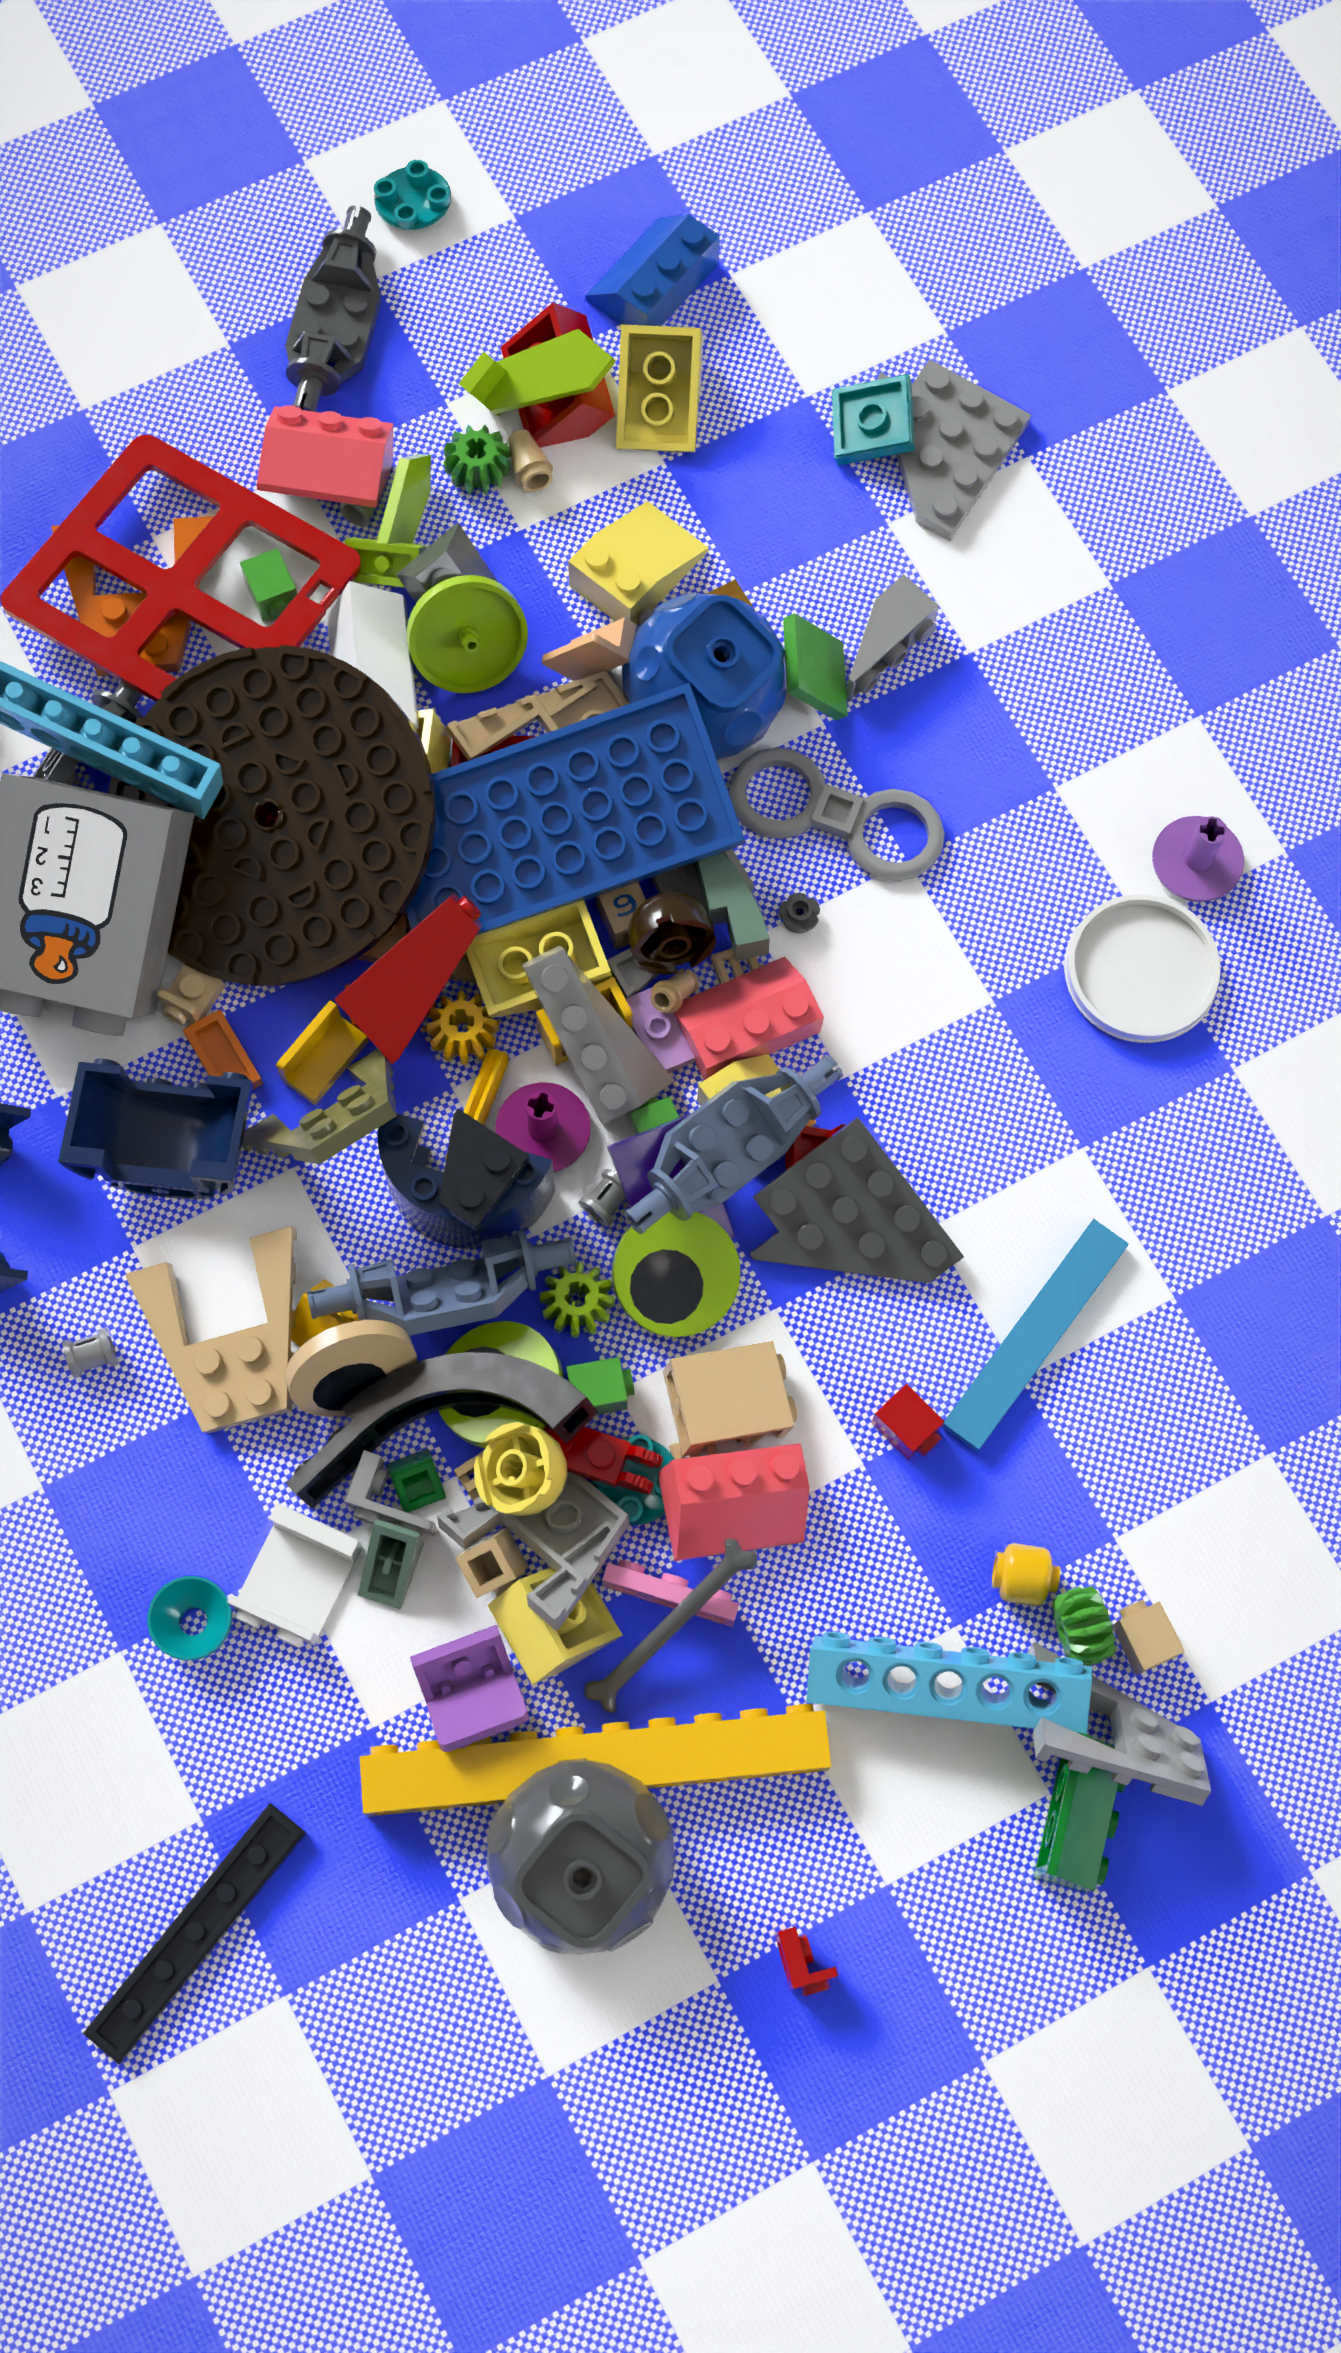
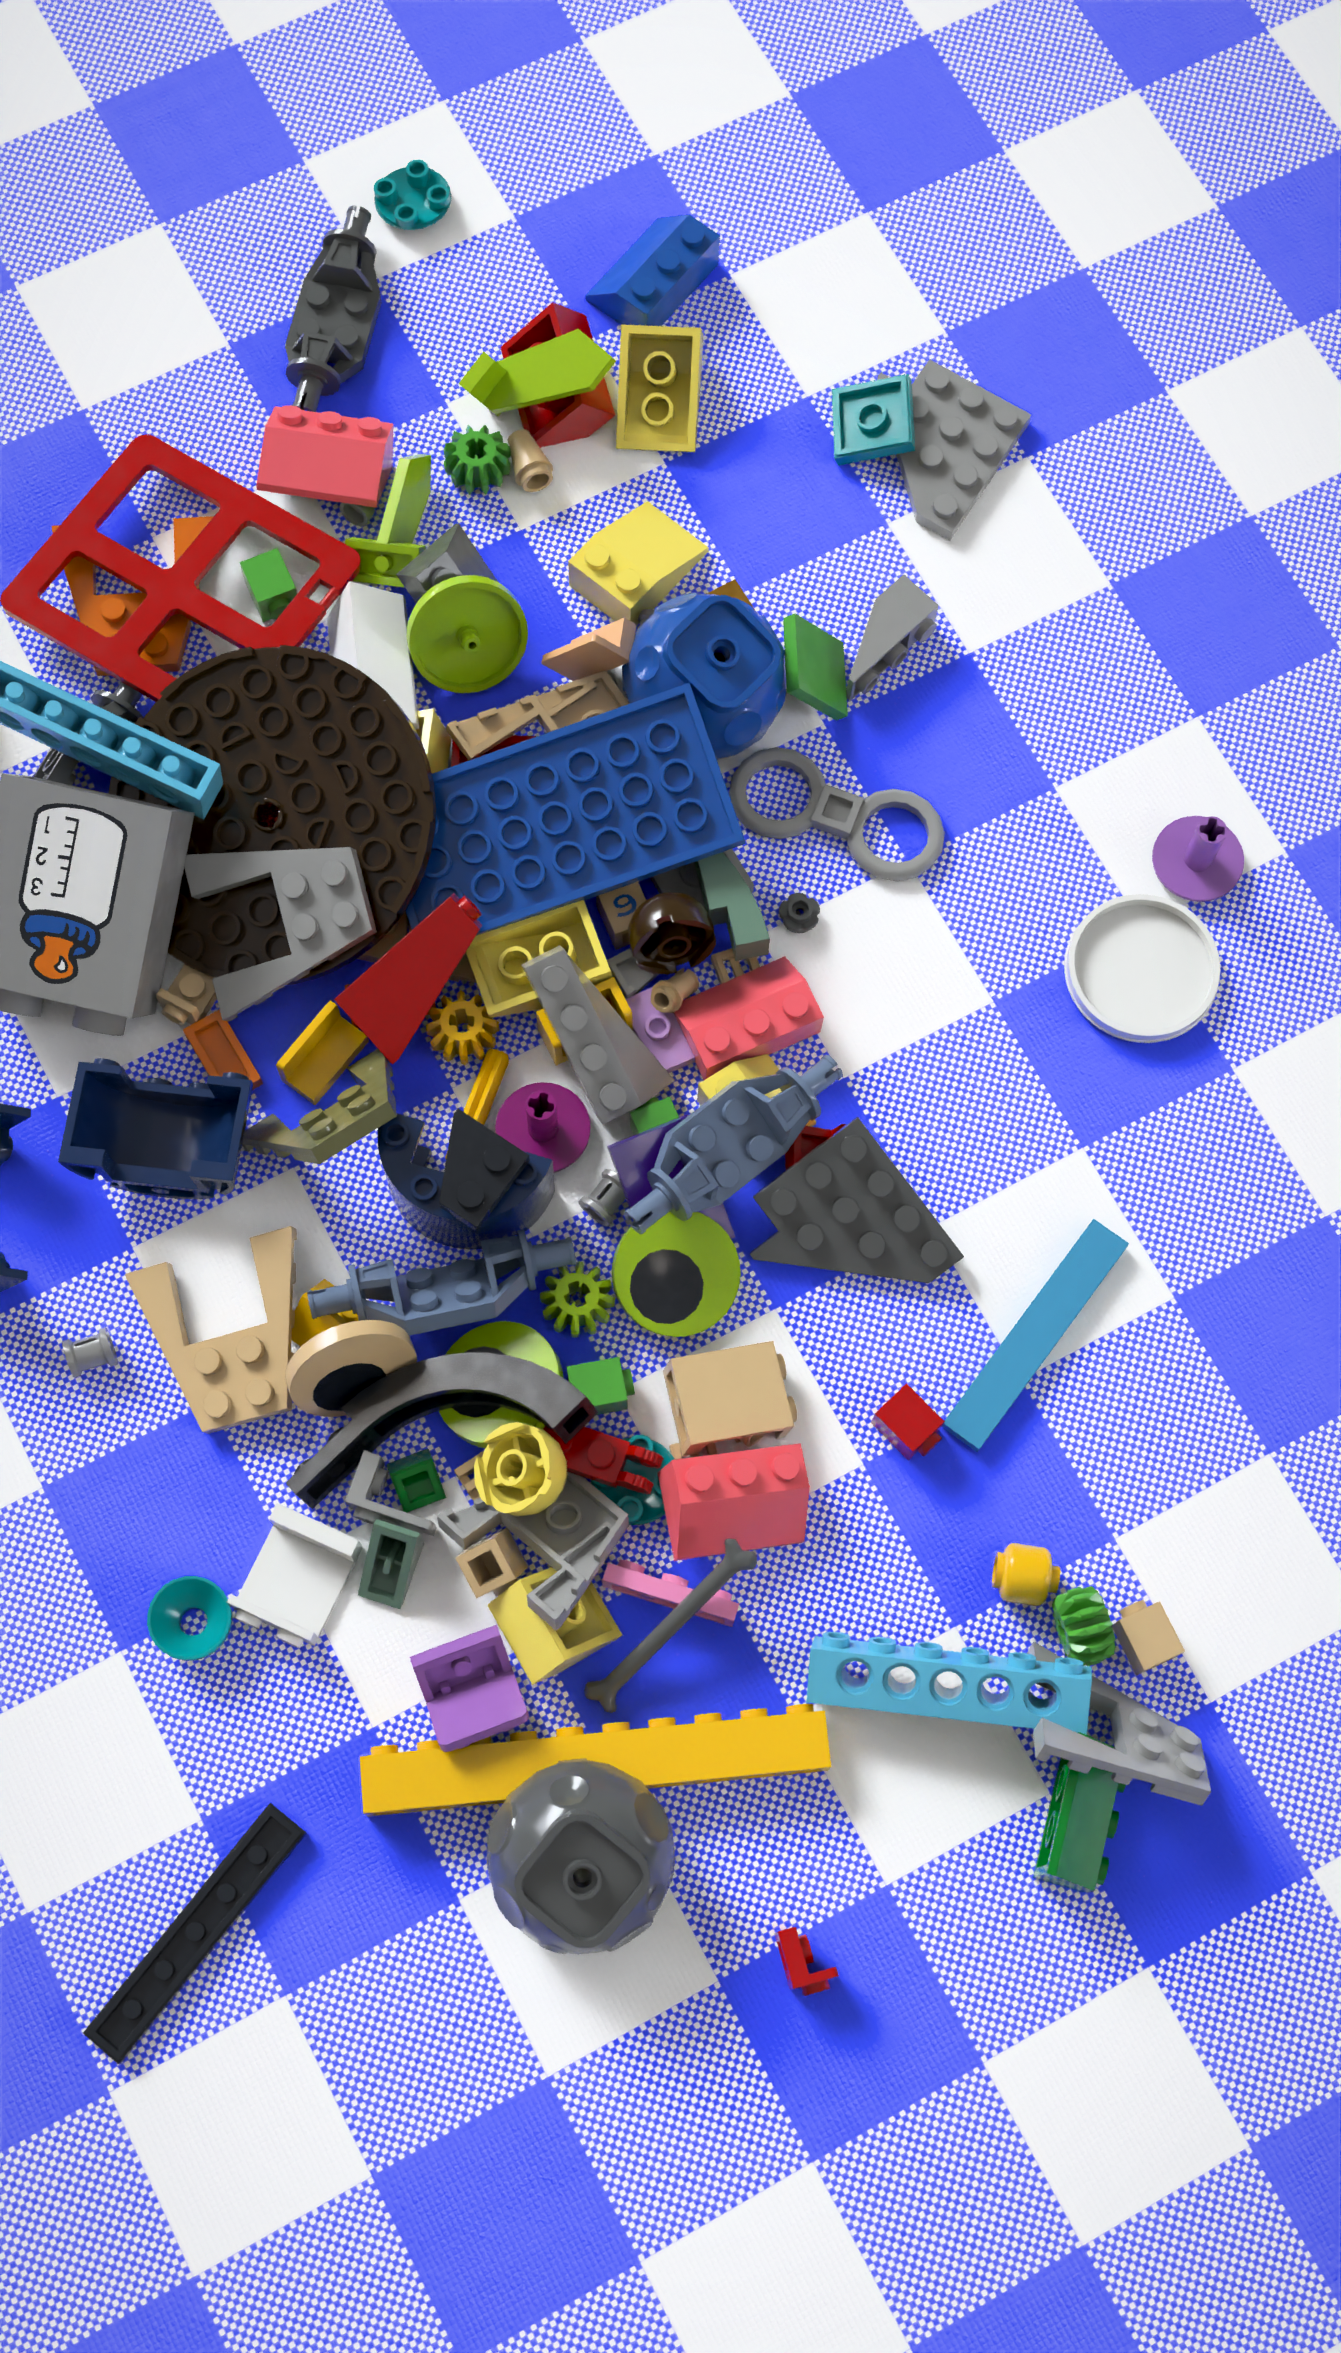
(319, 903): none -> light grey wing

